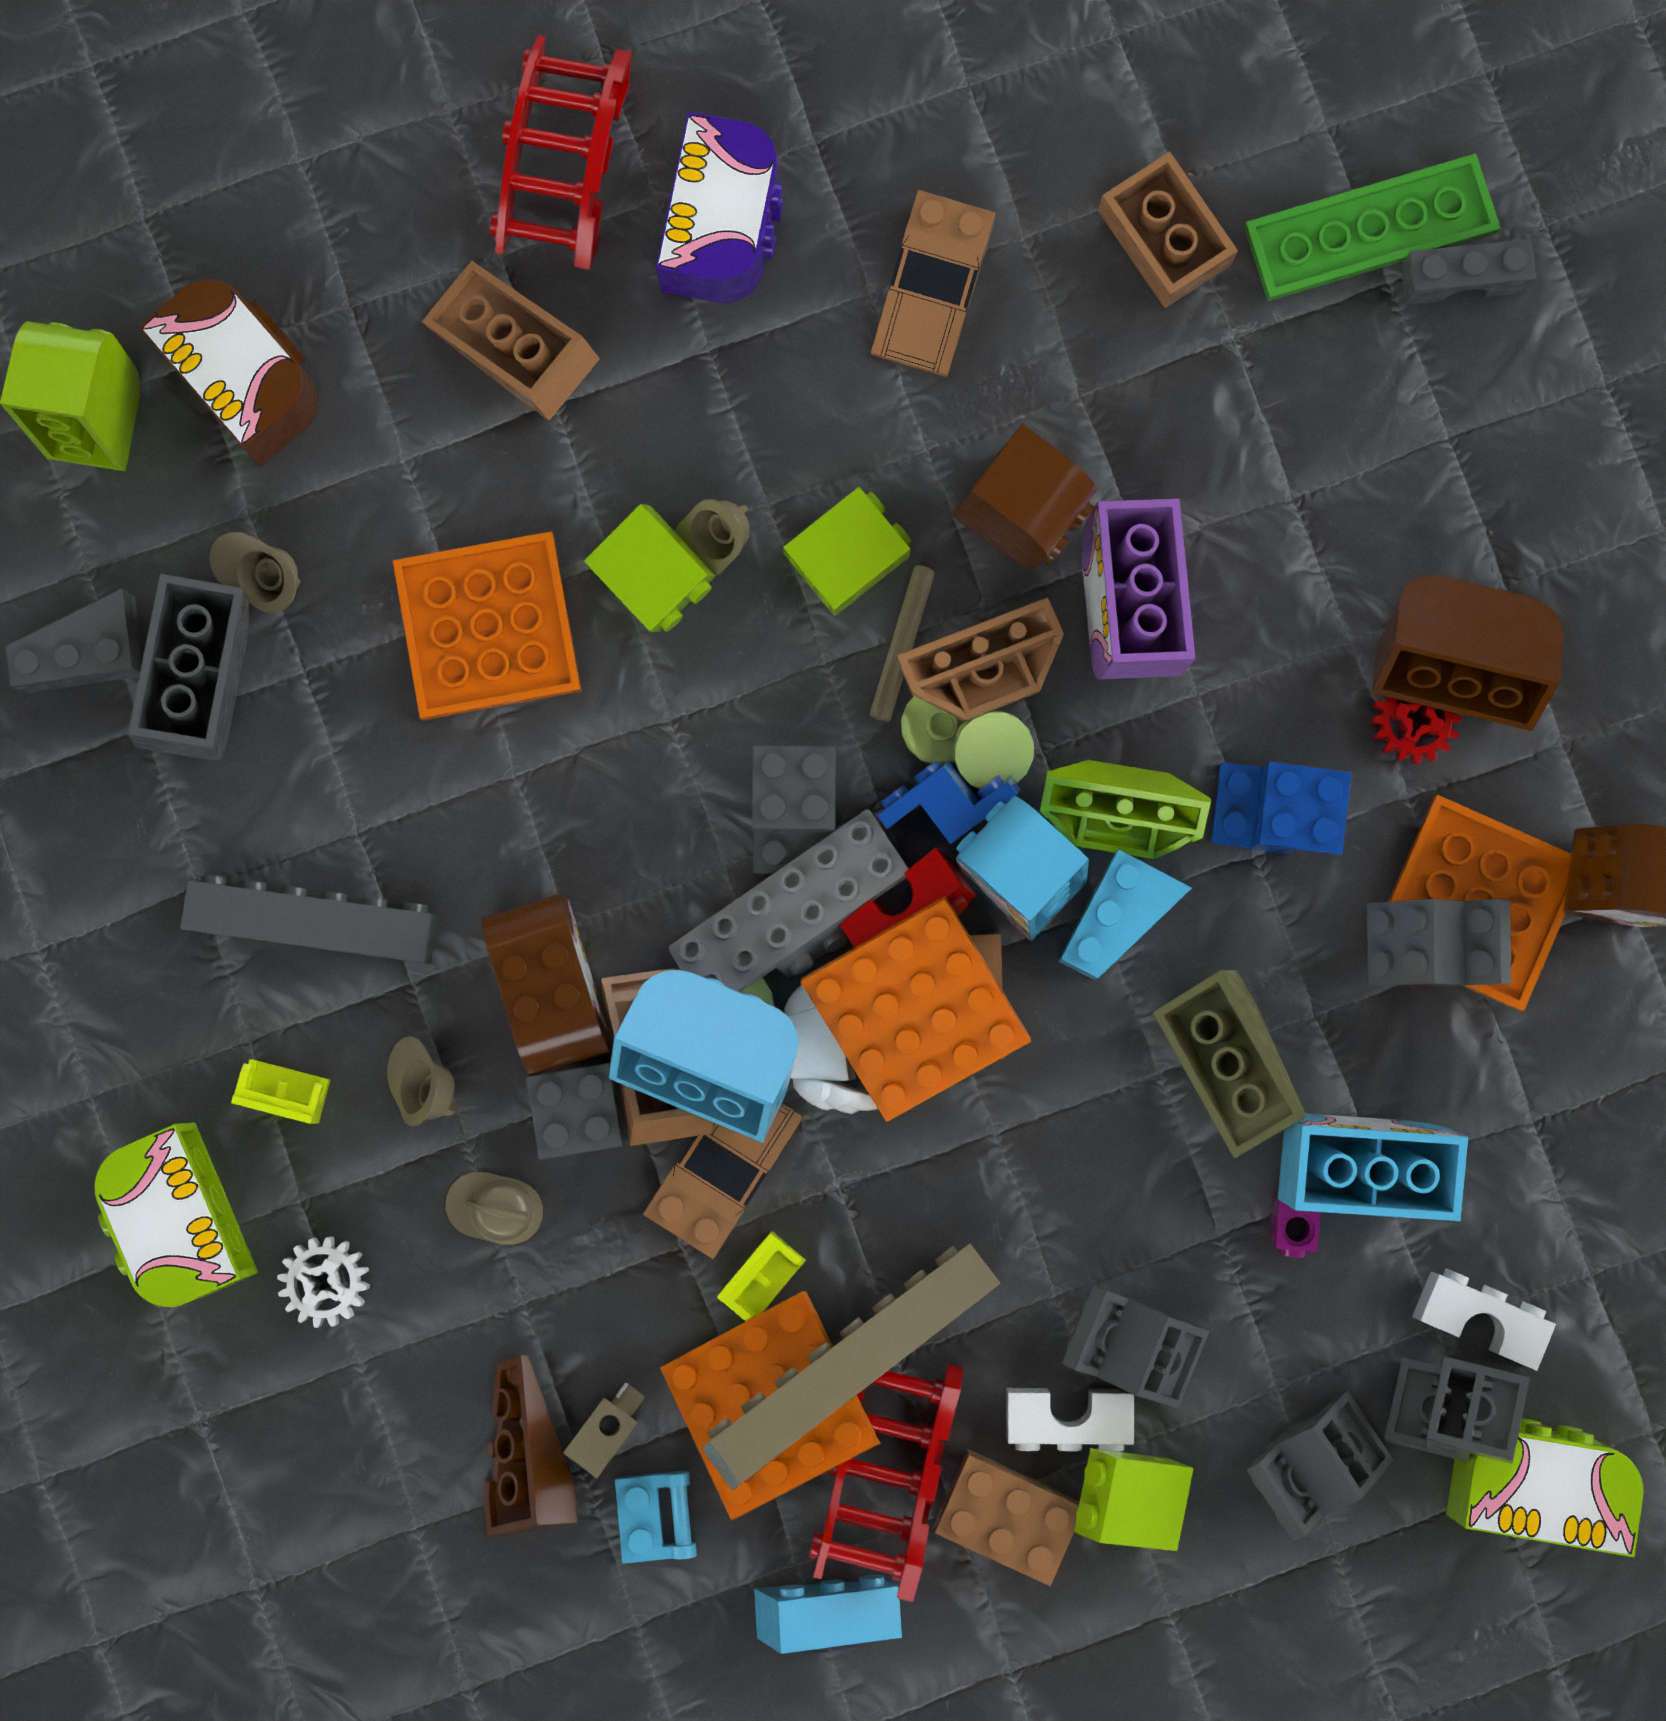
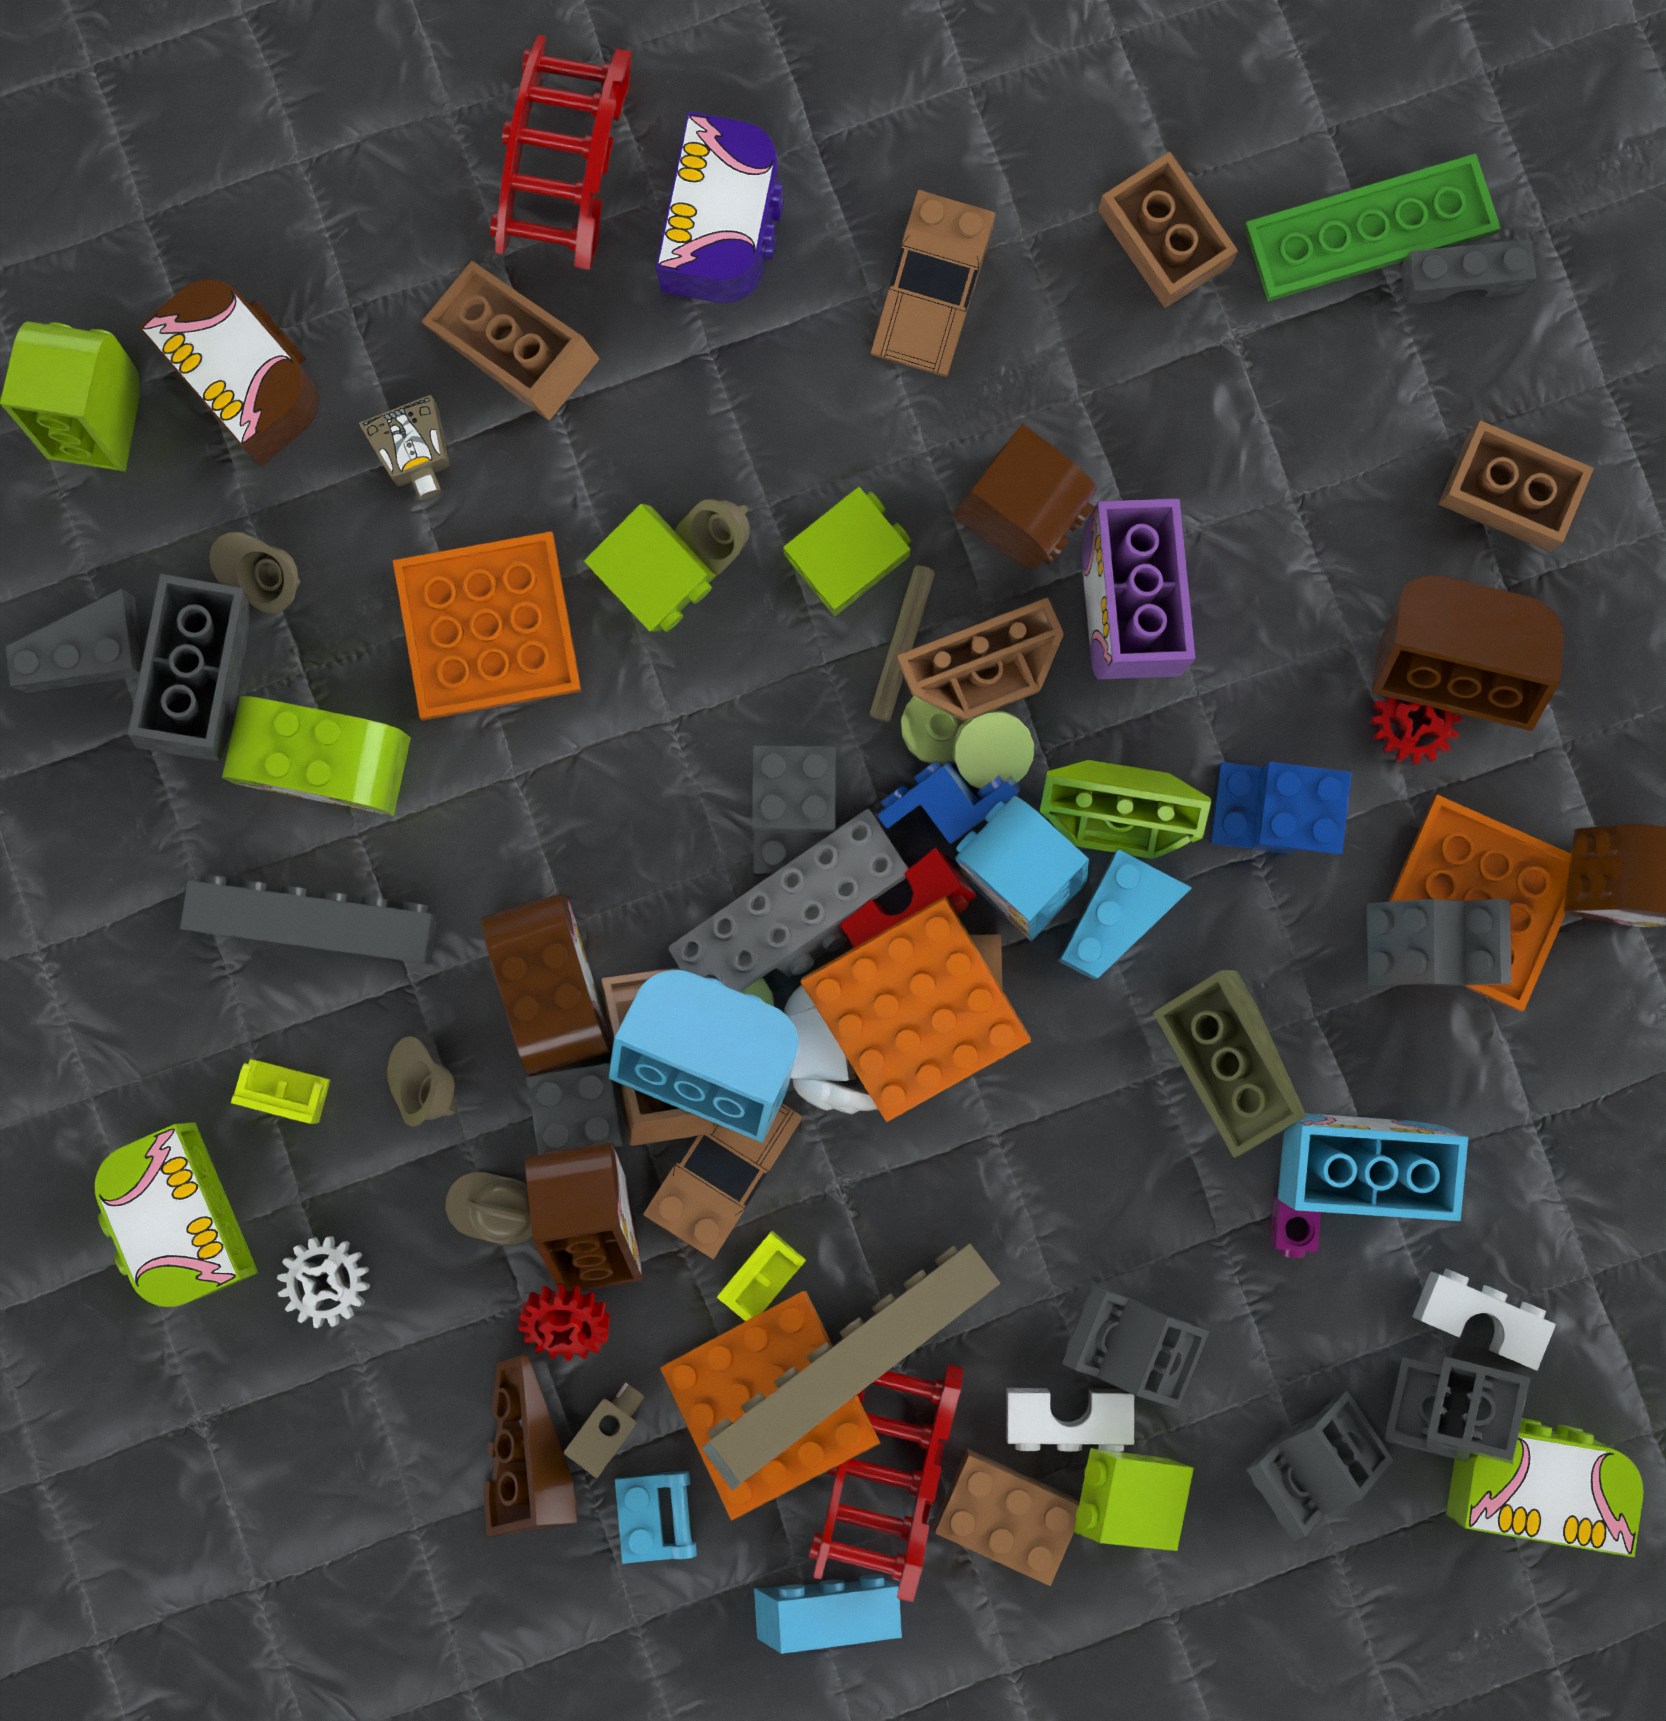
(316, 755): none -> lime brick
(410, 444): none -> torso
(564, 1322): none -> red gear
(583, 1217): none -> reddish brown brick
(1516, 486): none -> medium nougat brick

